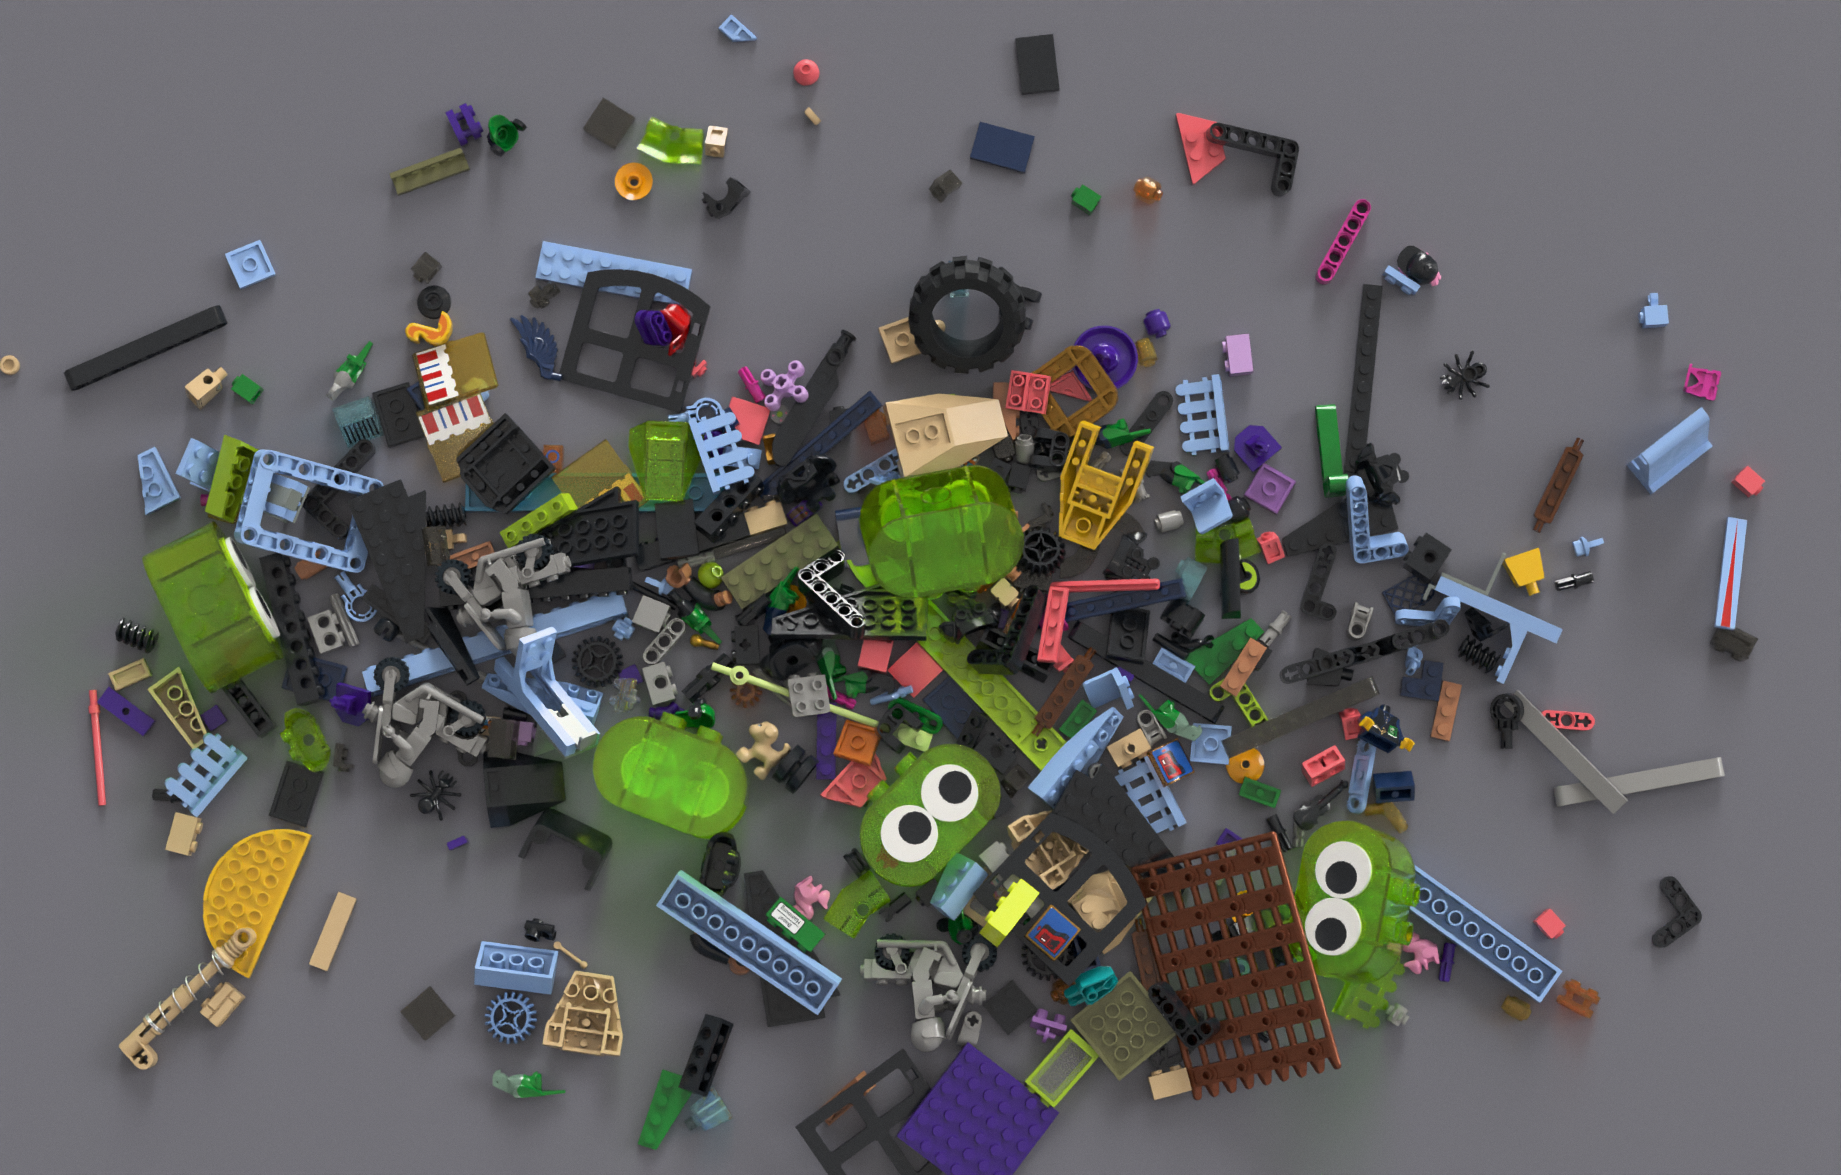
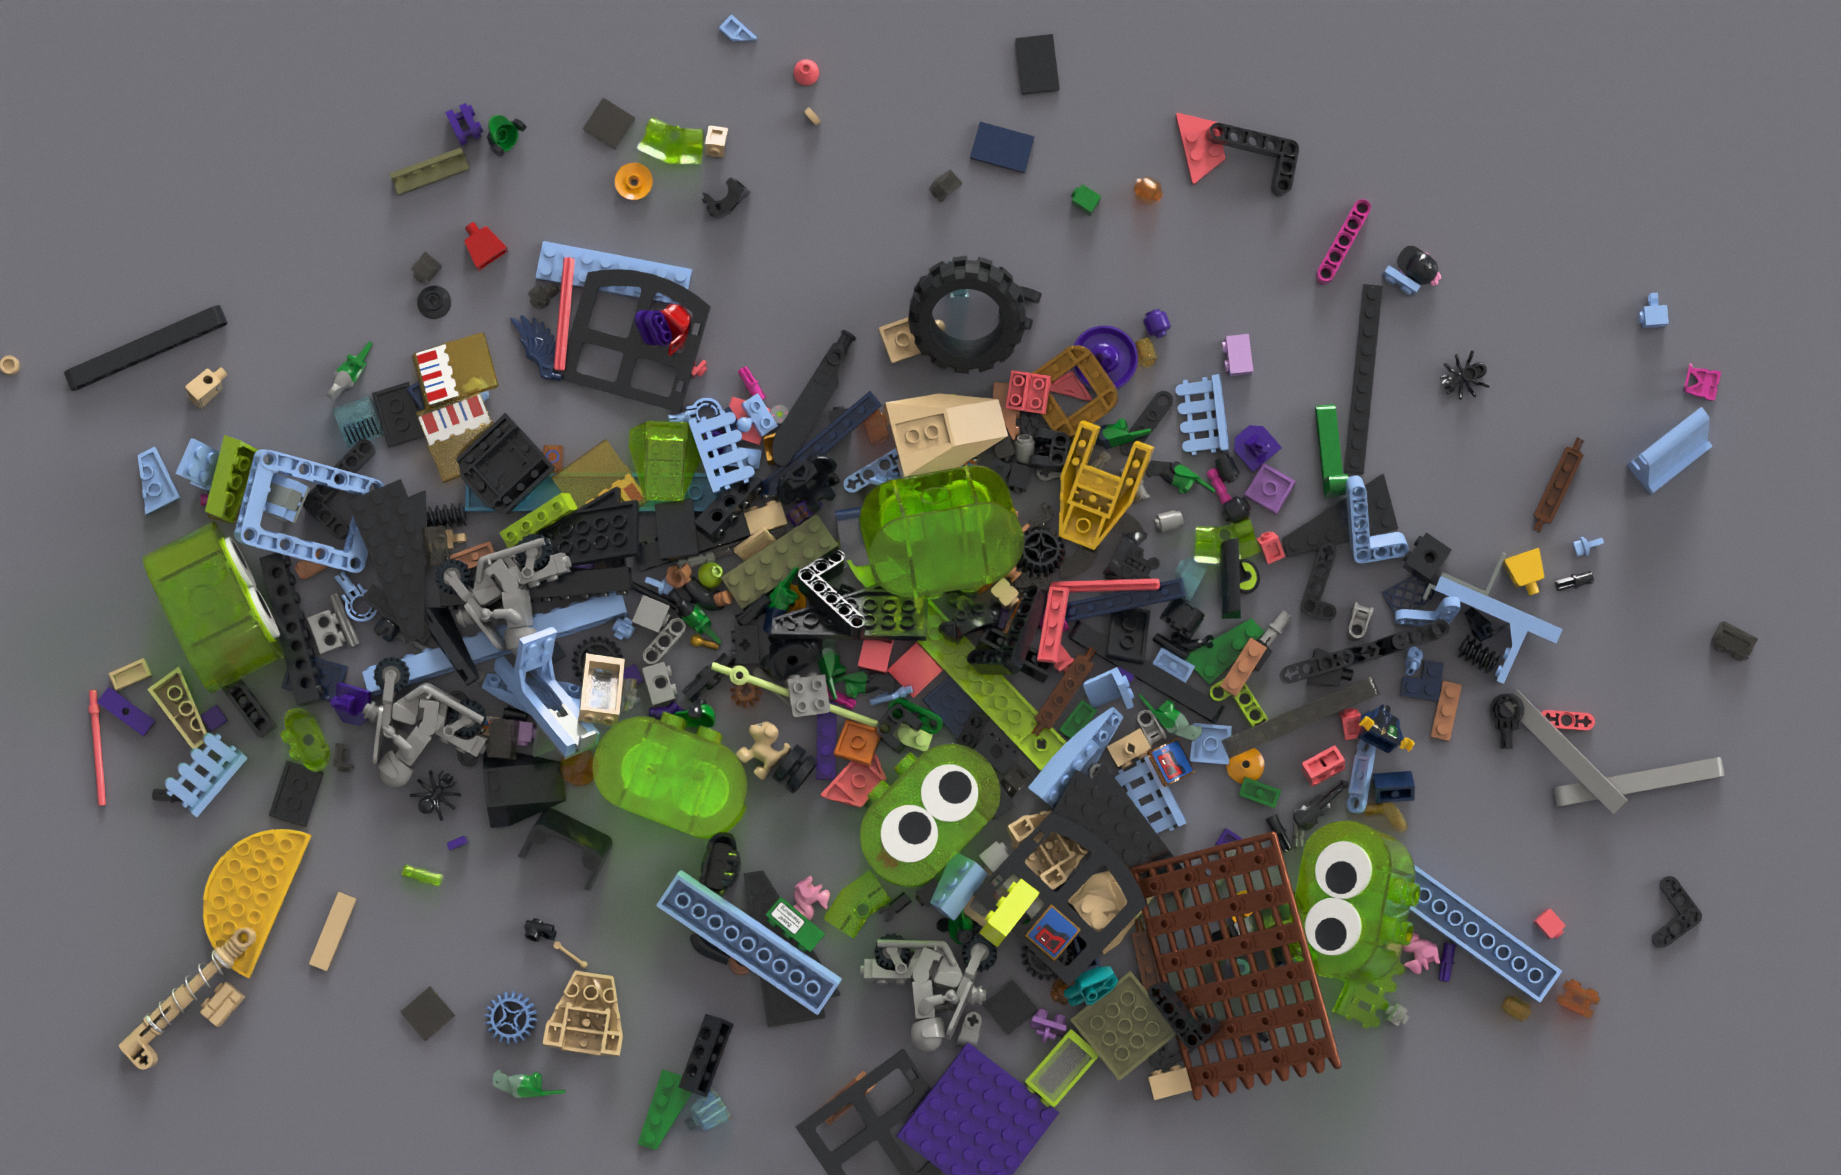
(135, 636): black piece -> none
(183, 834): tan brick -> none
(246, 388): green brick -> none
(250, 264): light blue plate -> none
(422, 875): none -> clear neon green pin
(431, 335): yellow animal -> none
(483, 245): none -> red torso
(516, 967): light blue slope -> none
(564, 313): none -> coral axle
(578, 768): none -> clear orange dish
(601, 690): none -> piece
(754, 544): none -> tan tile
(757, 415): none -> light blue plate
(784, 385): lavender gear -> none
(855, 864): black wheel -> none
(1208, 505): light blue bracket -> none
(1380, 475): black piece -> none
(1730, 573): light blue tile -> none
(1748, 482): coral brick -> none

